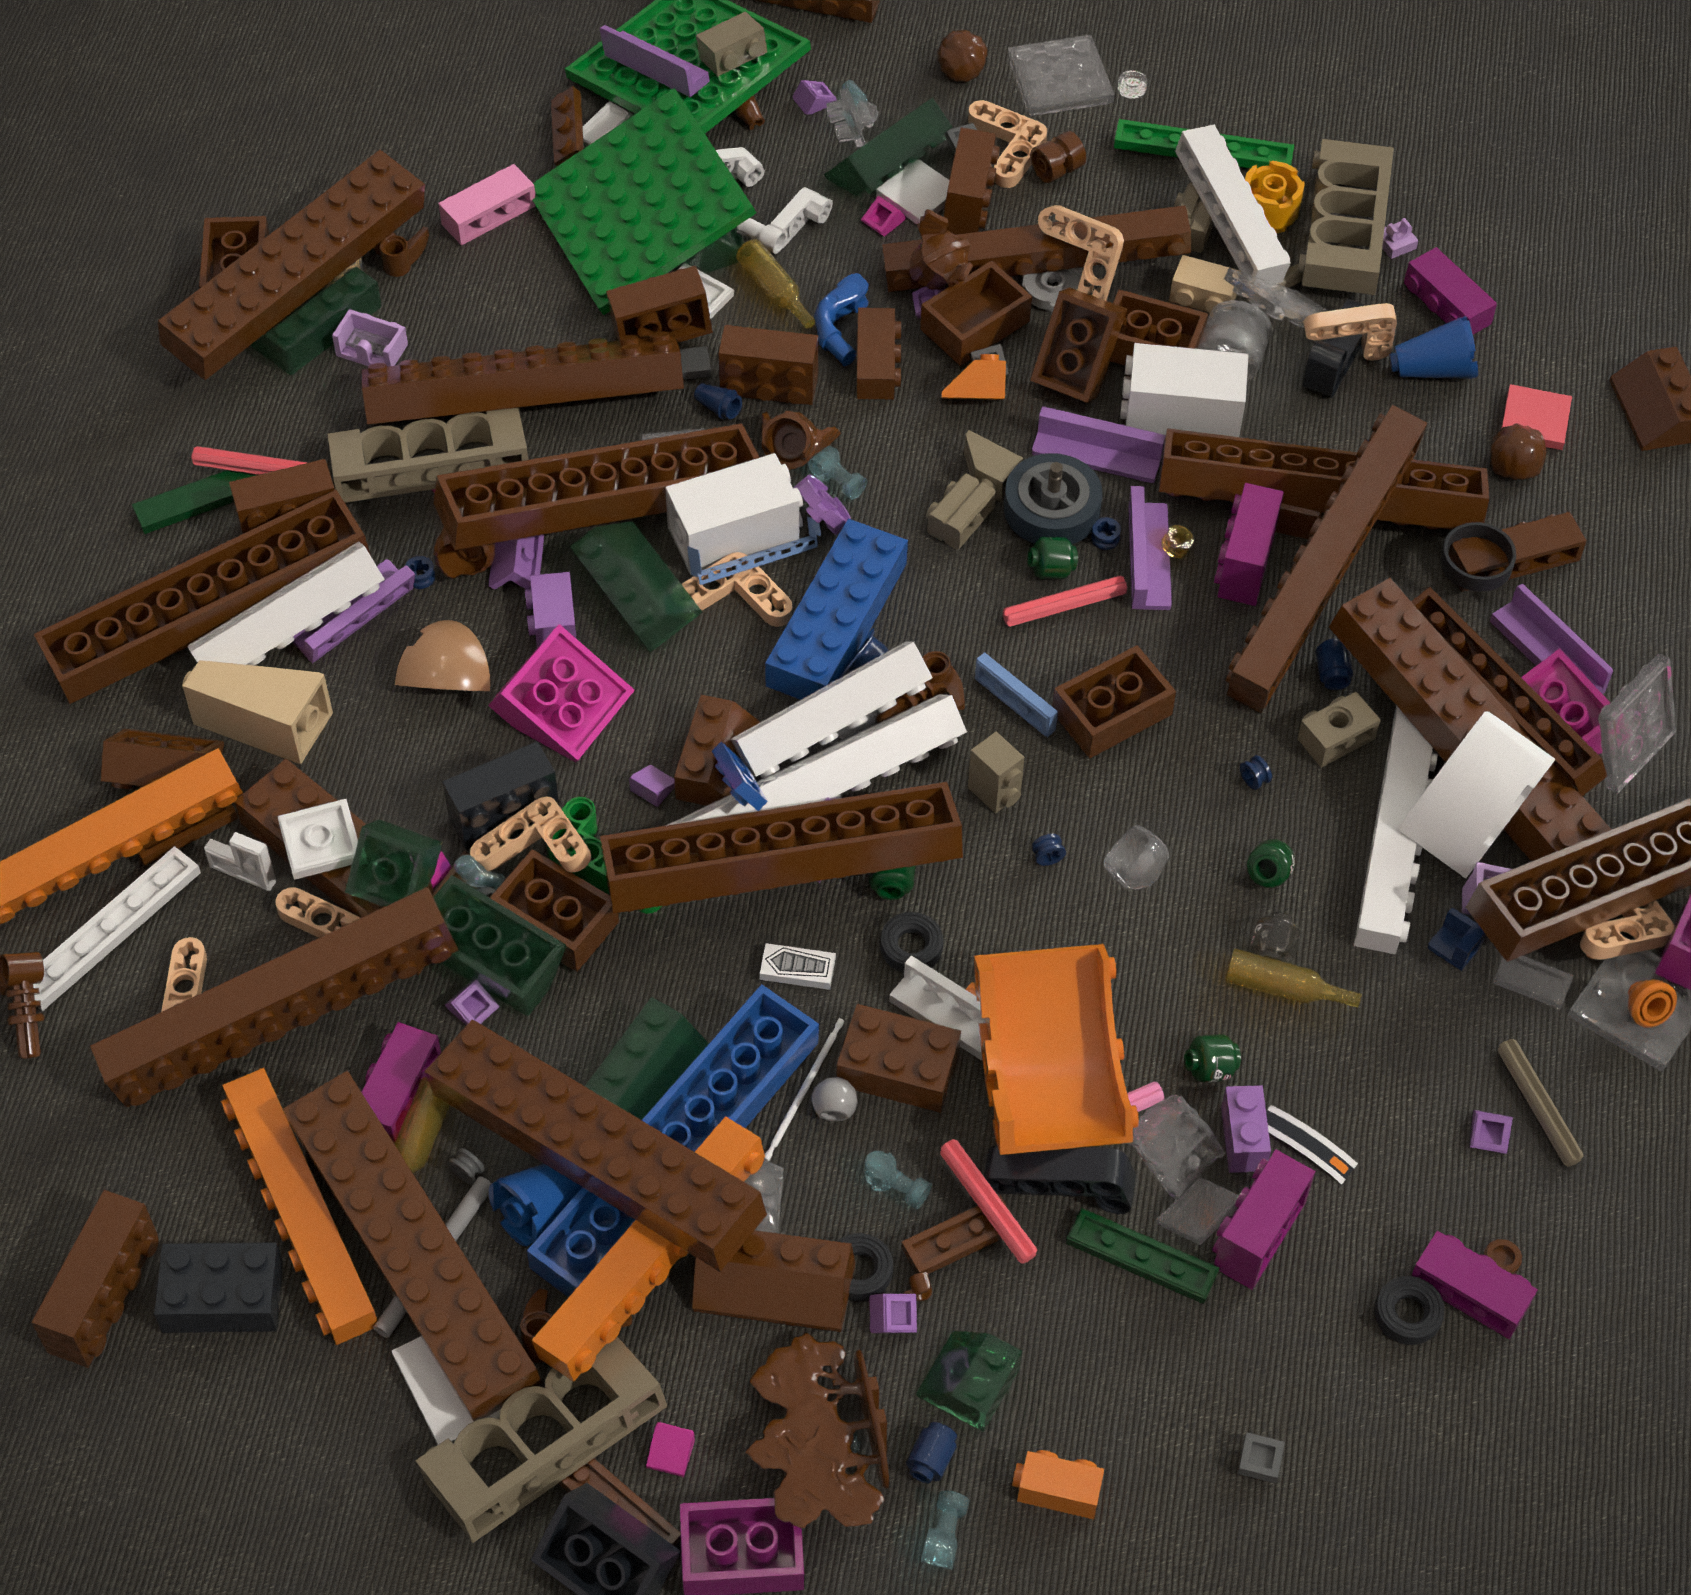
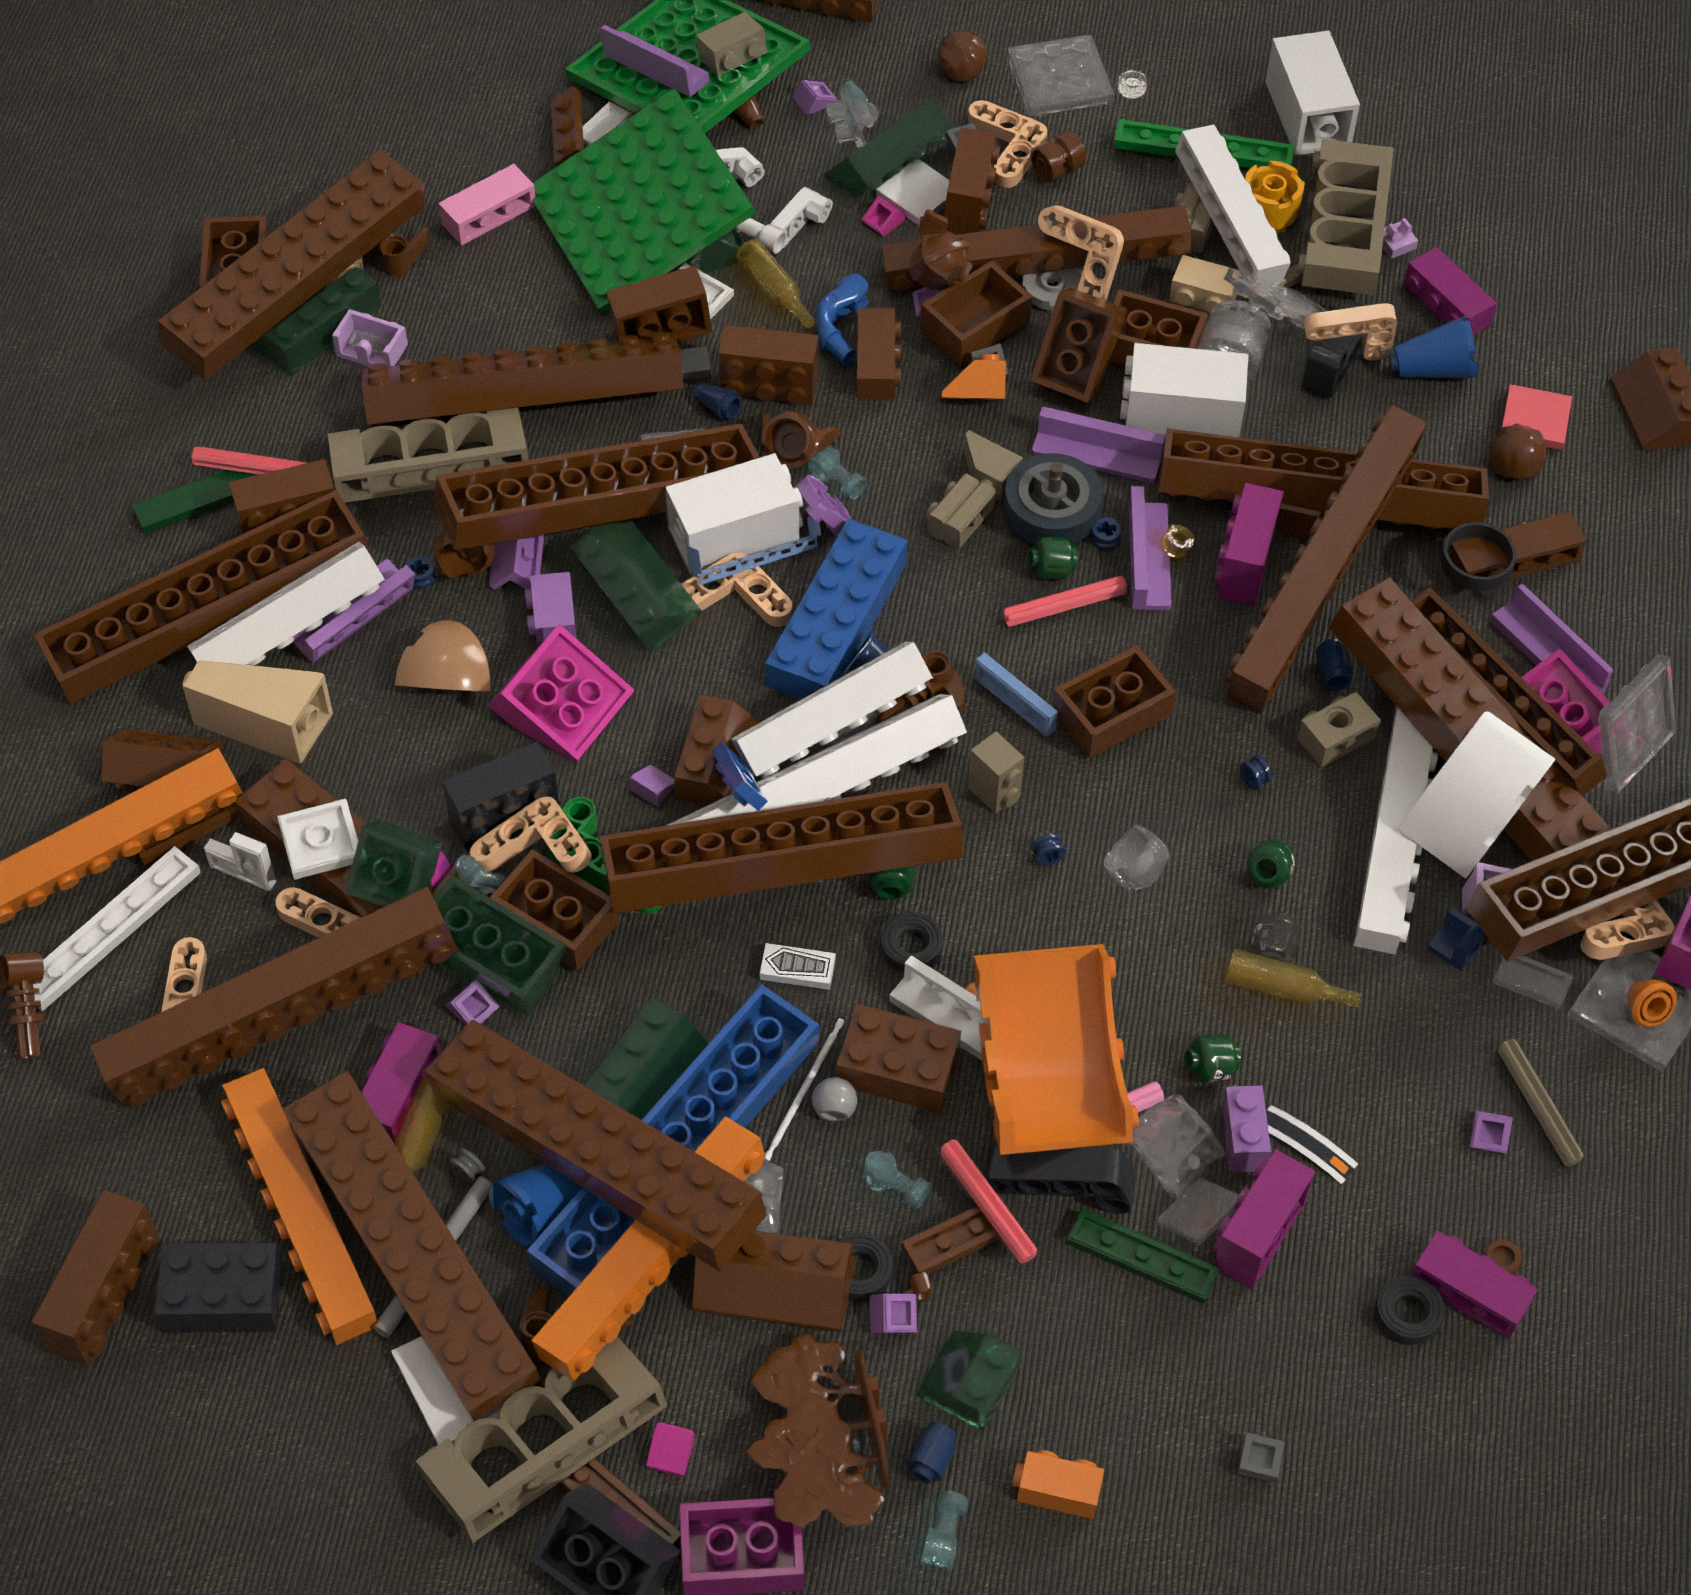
(1311, 91): none -> white brick

